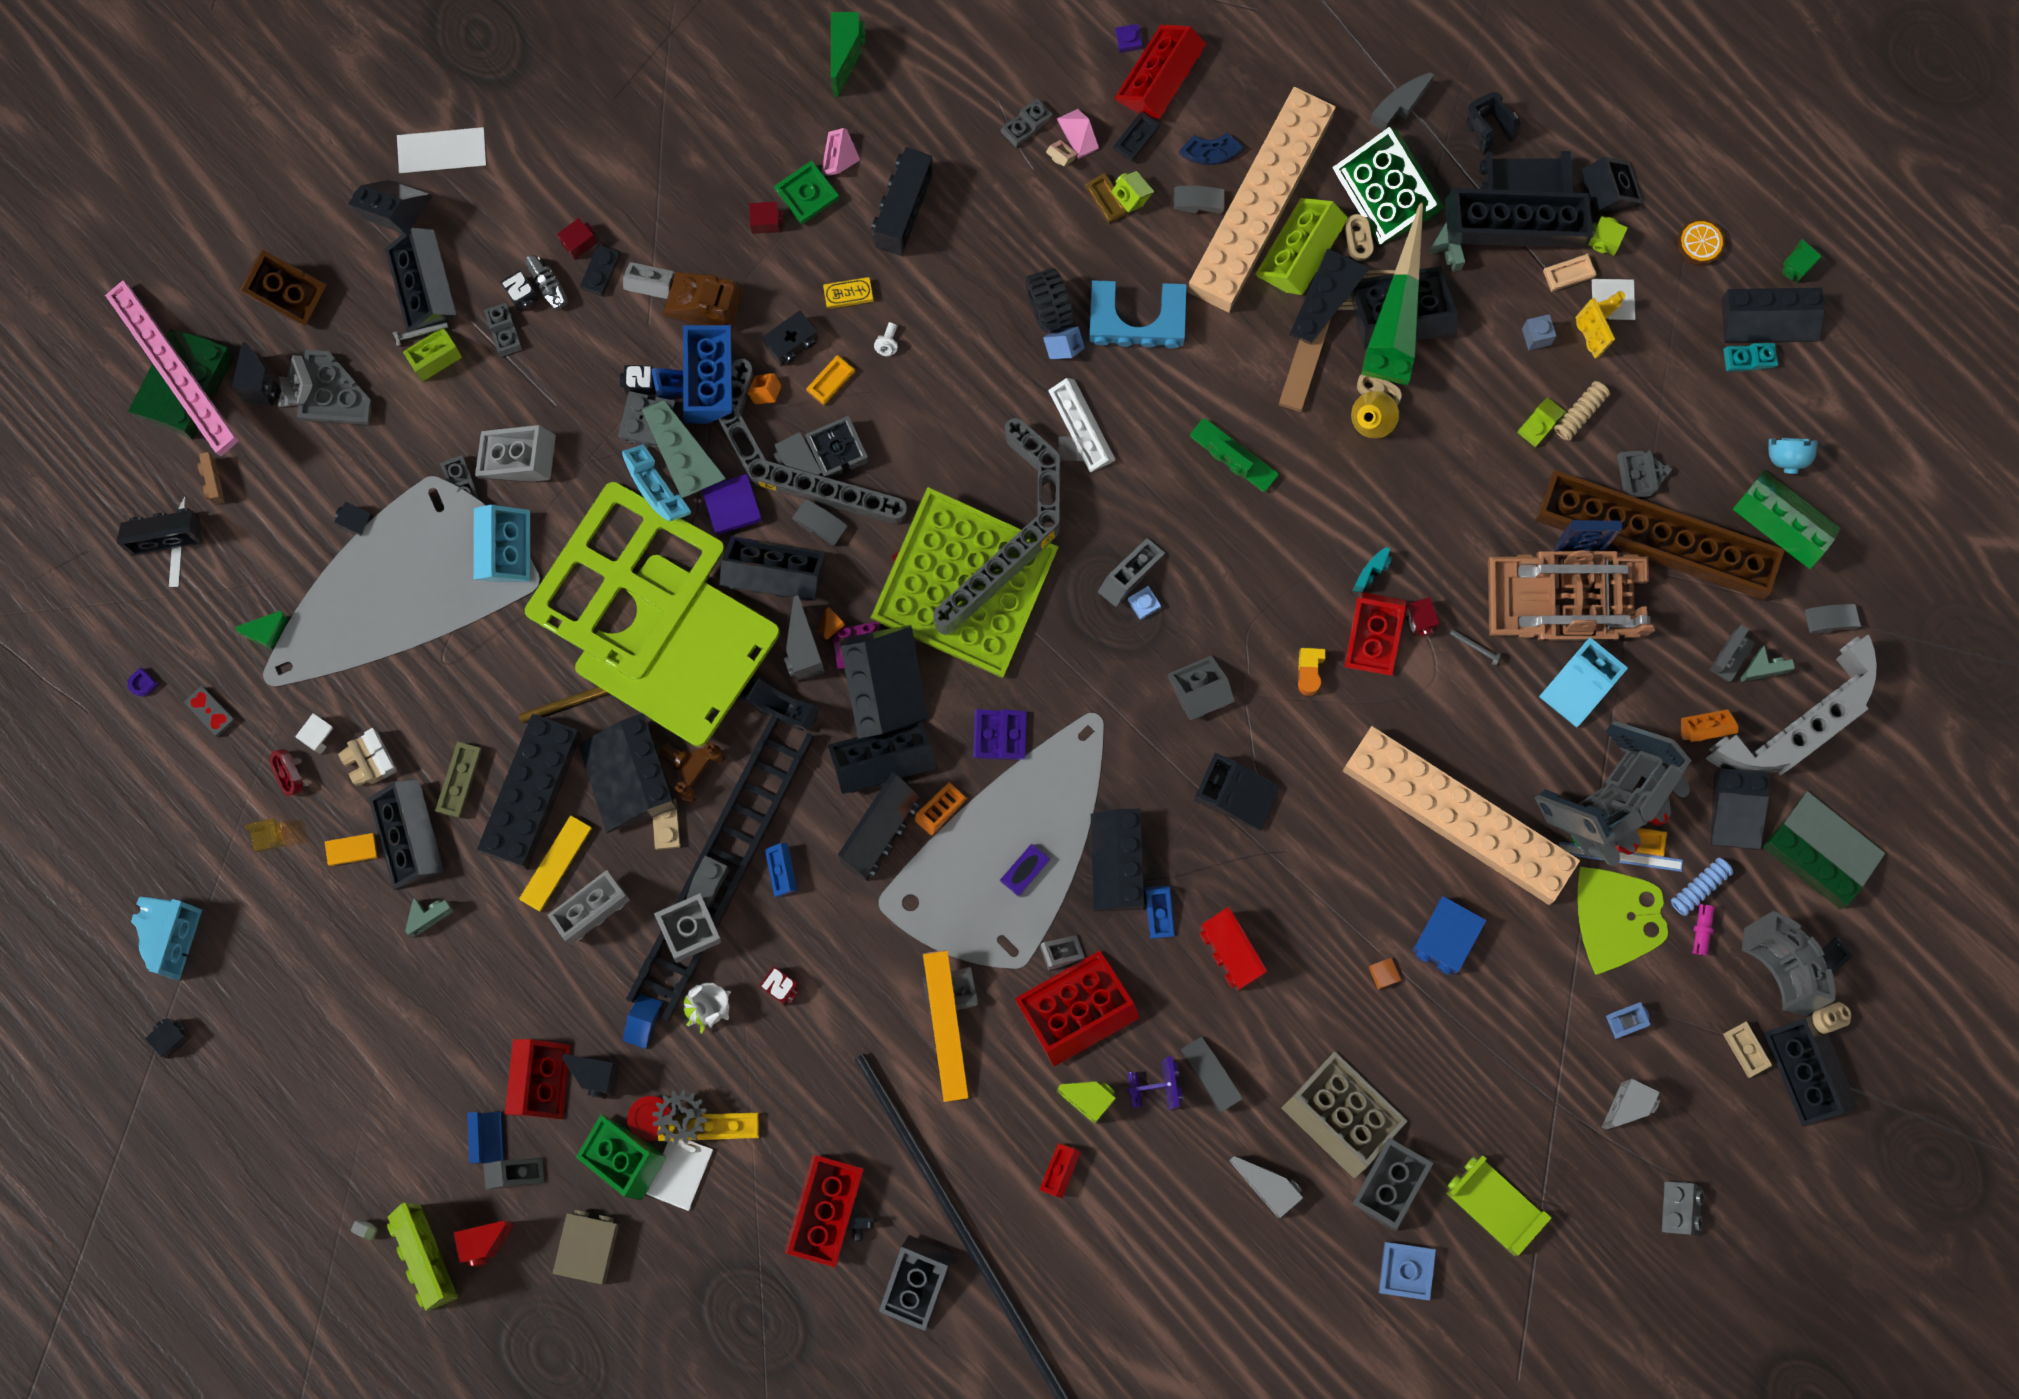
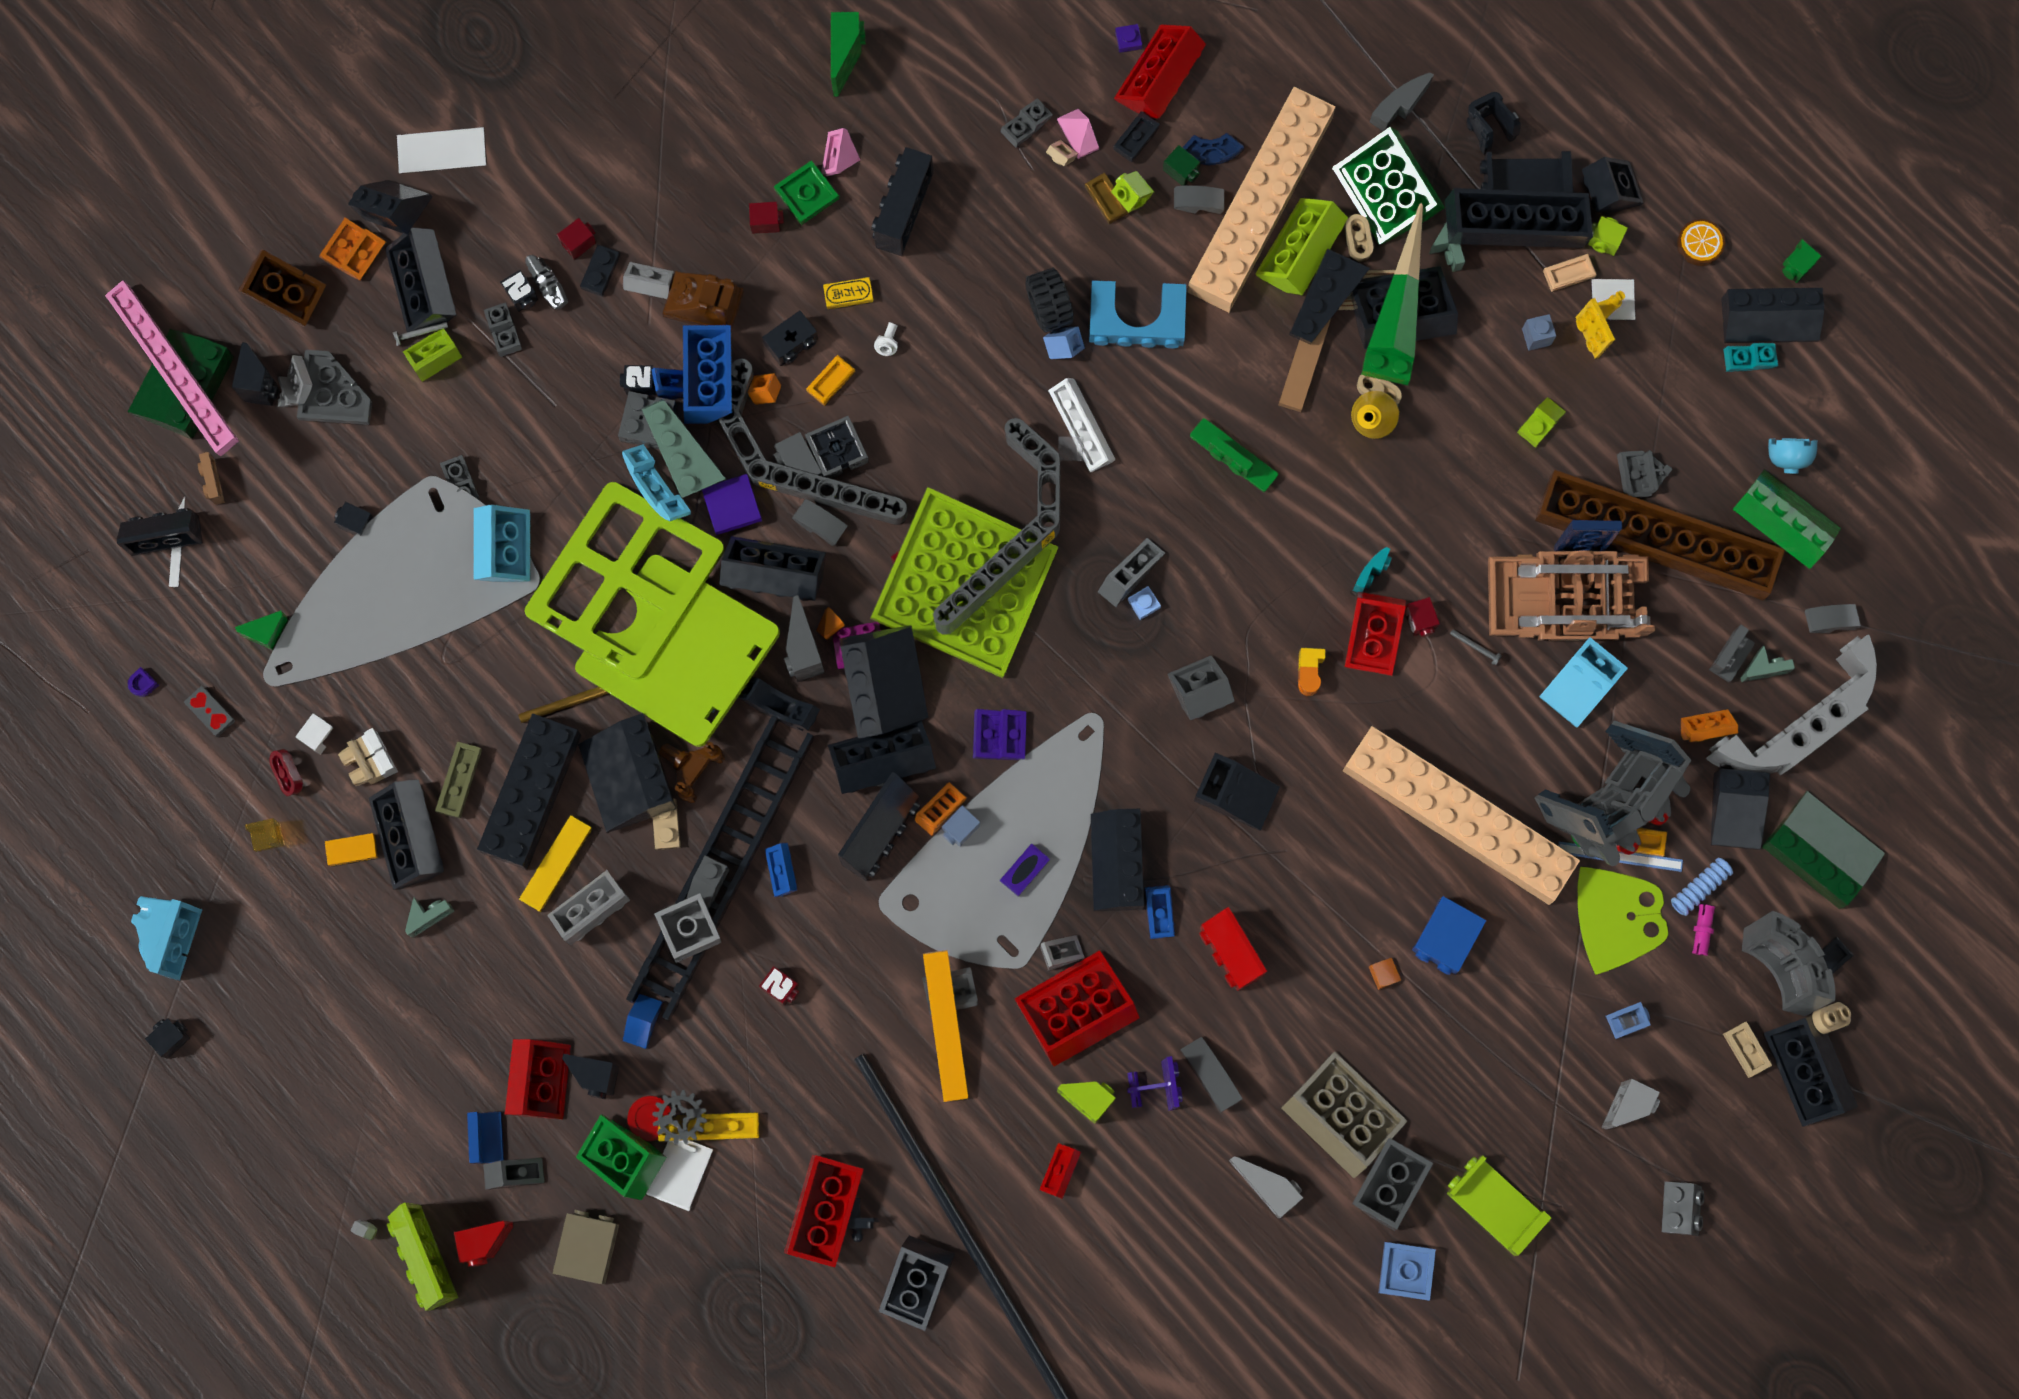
(352, 249): none -> orange slope
(516, 454): light grey slope -> none
(706, 1005): white hair -> none
(960, 826): none -> sand blue brick
(1181, 166): none -> dark green brick
(1582, 410): tan piece -> none

